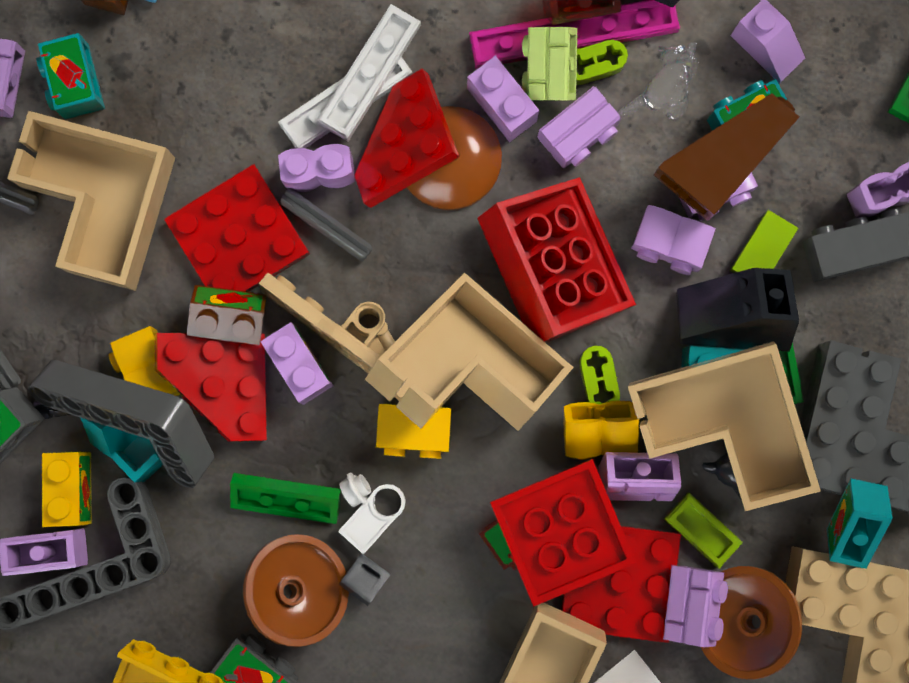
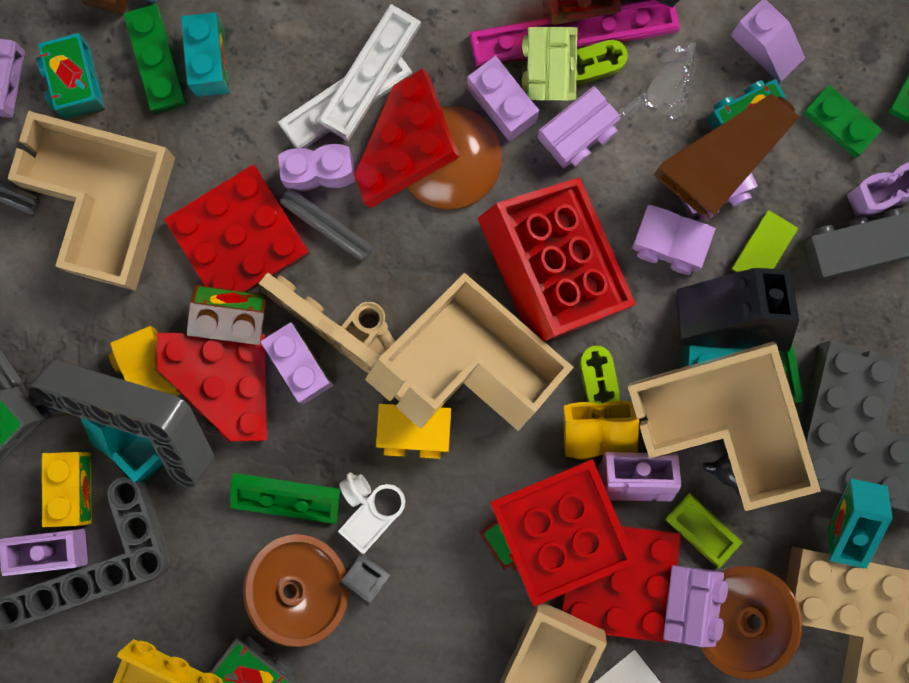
(155, 59): none -> green plate
(205, 54): none -> teal brick
(842, 121): none -> green plate

